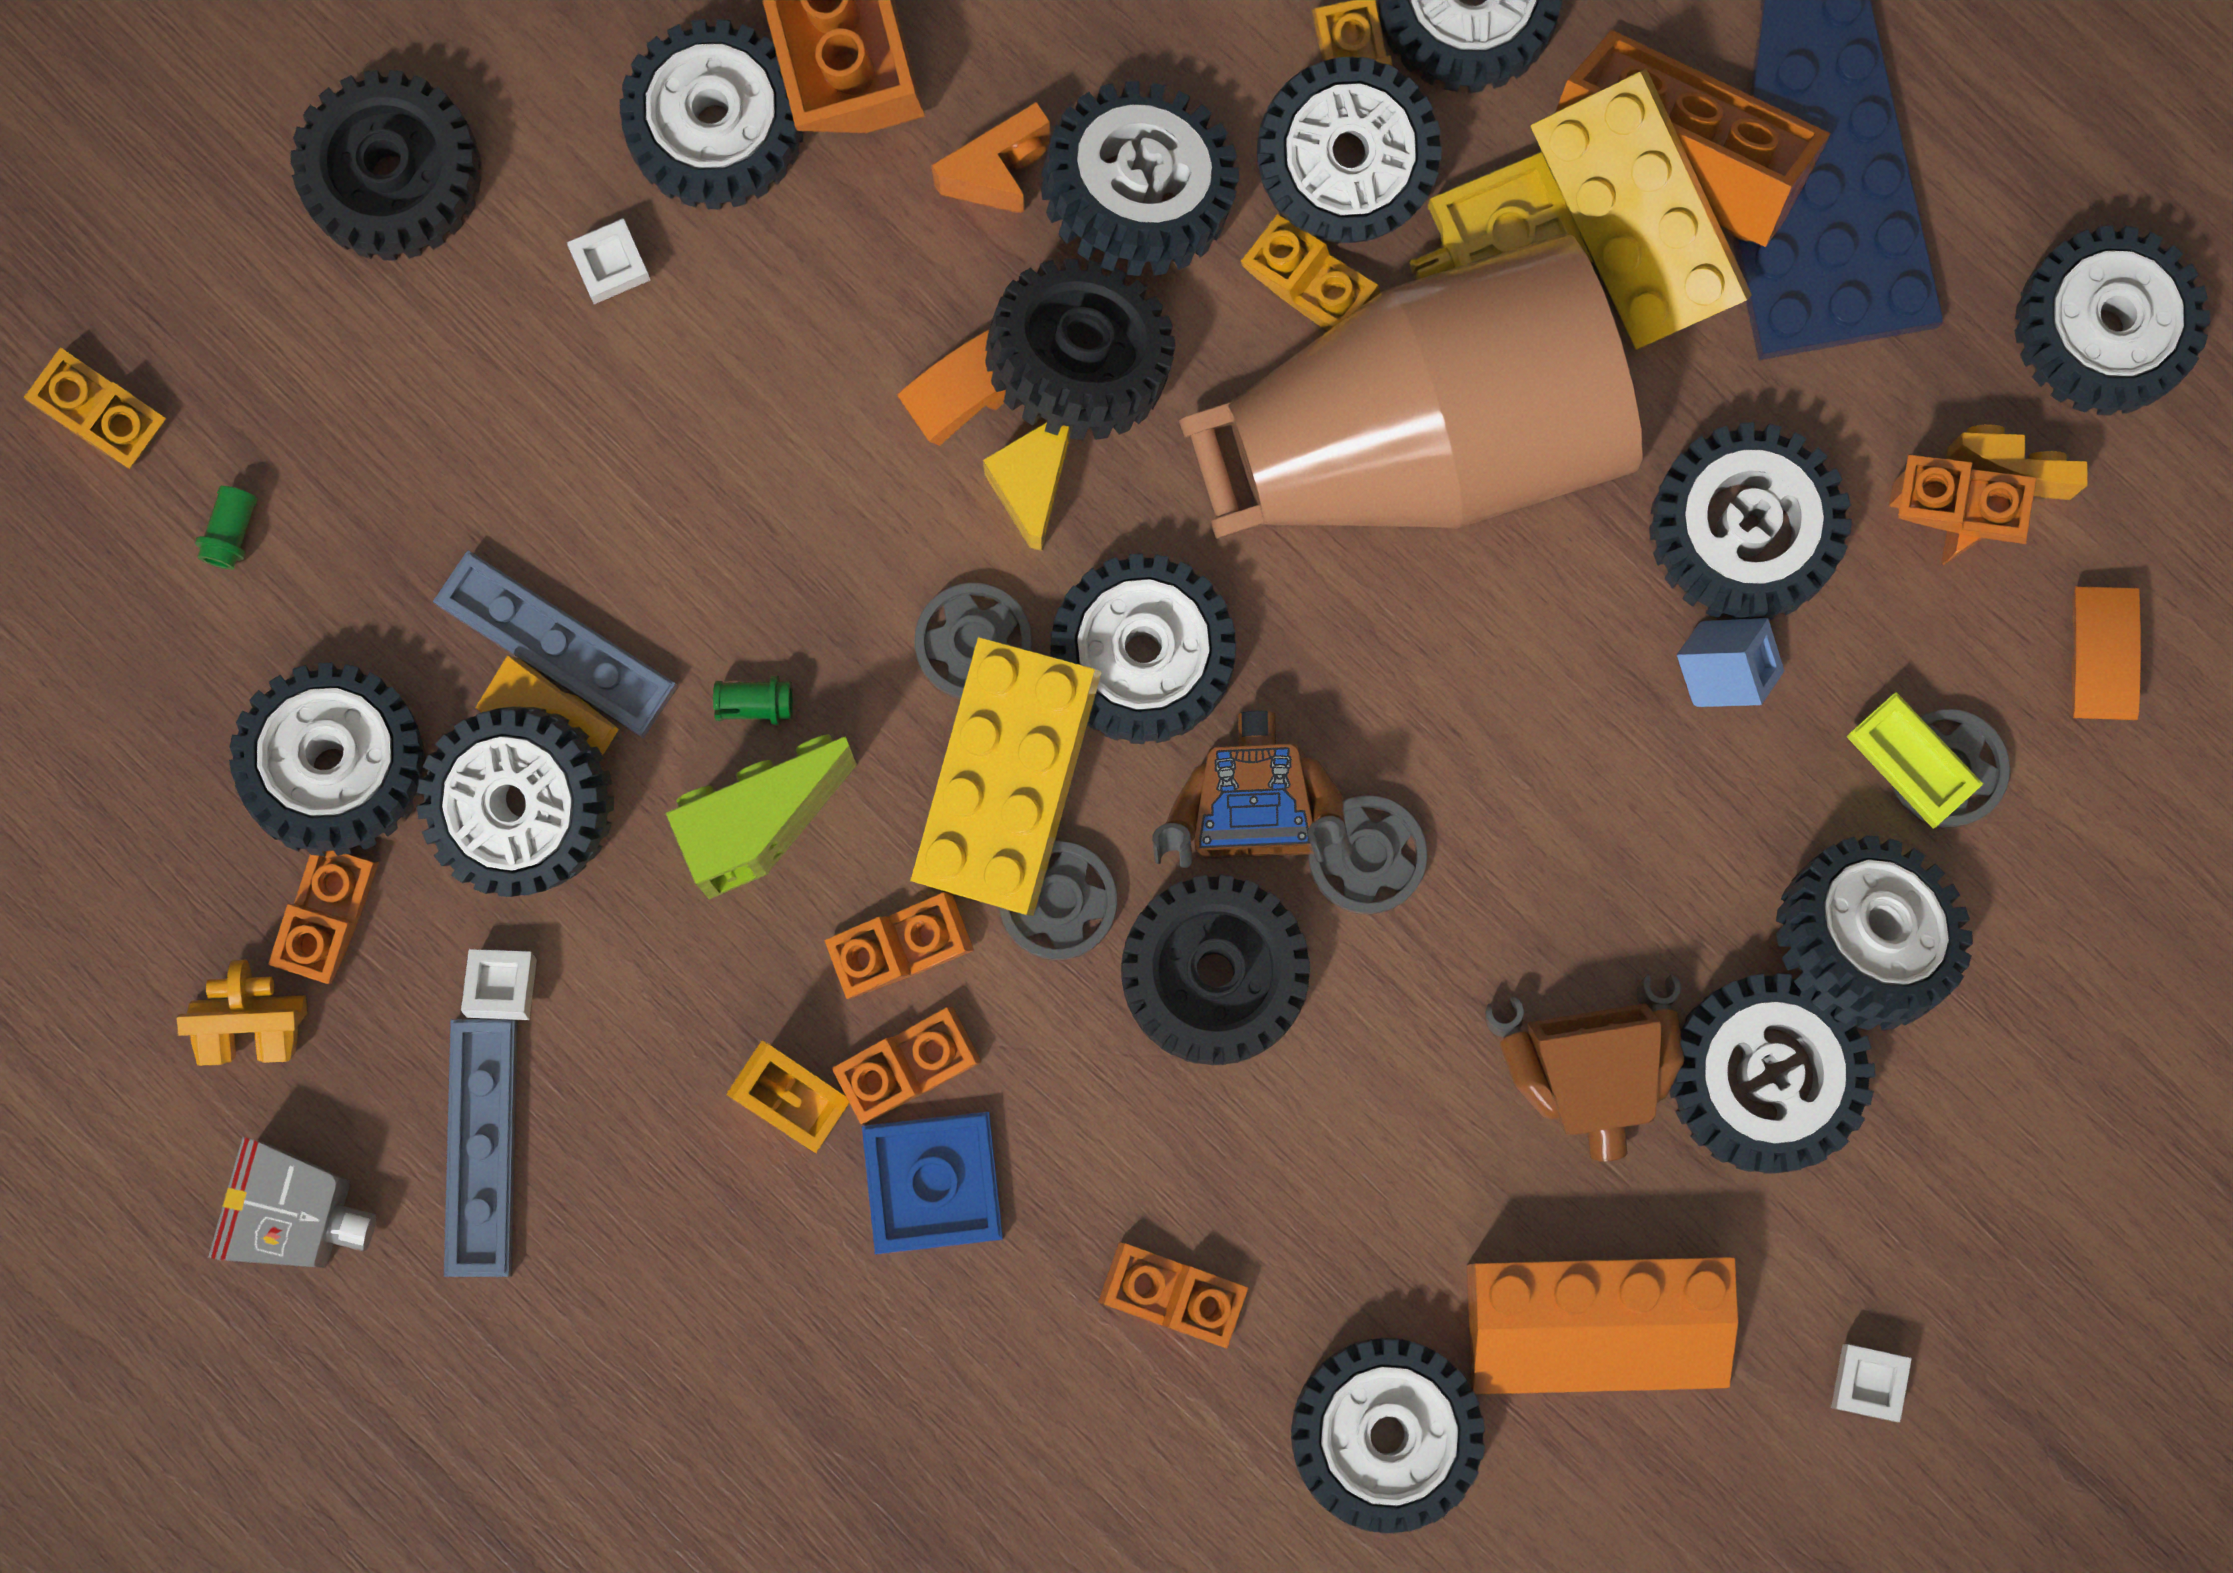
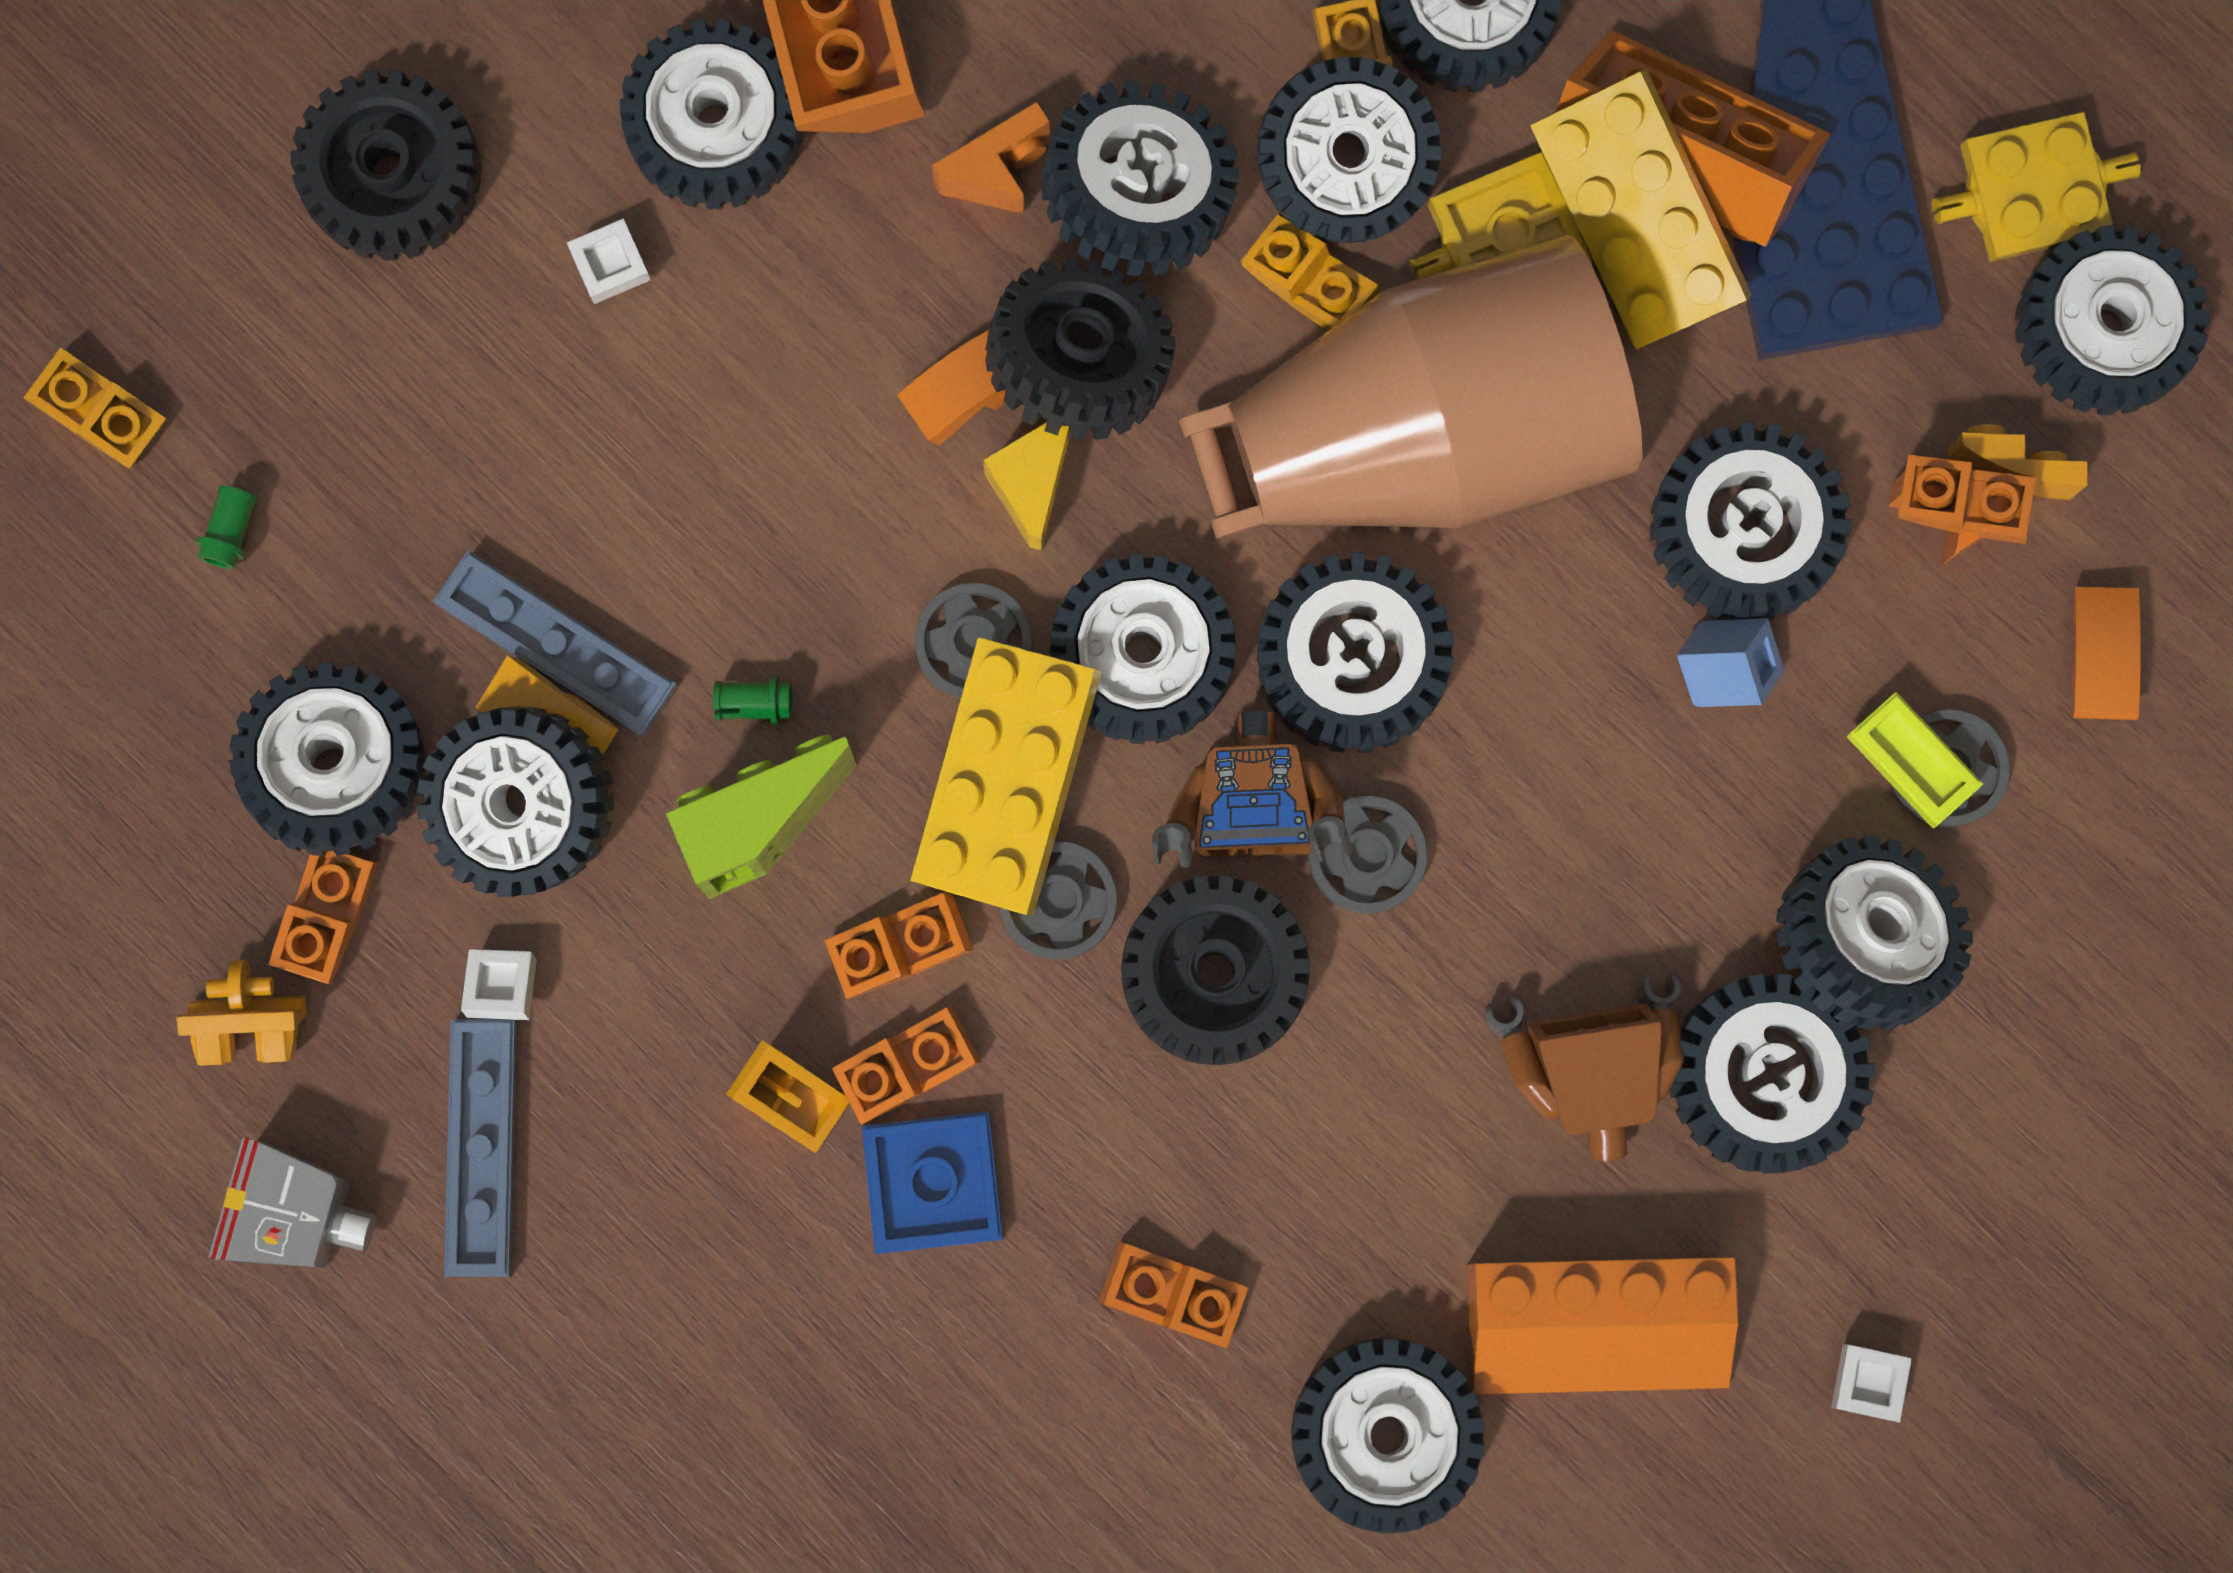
(1400, 613): none -> wheel
(2035, 186): none -> yellow plate

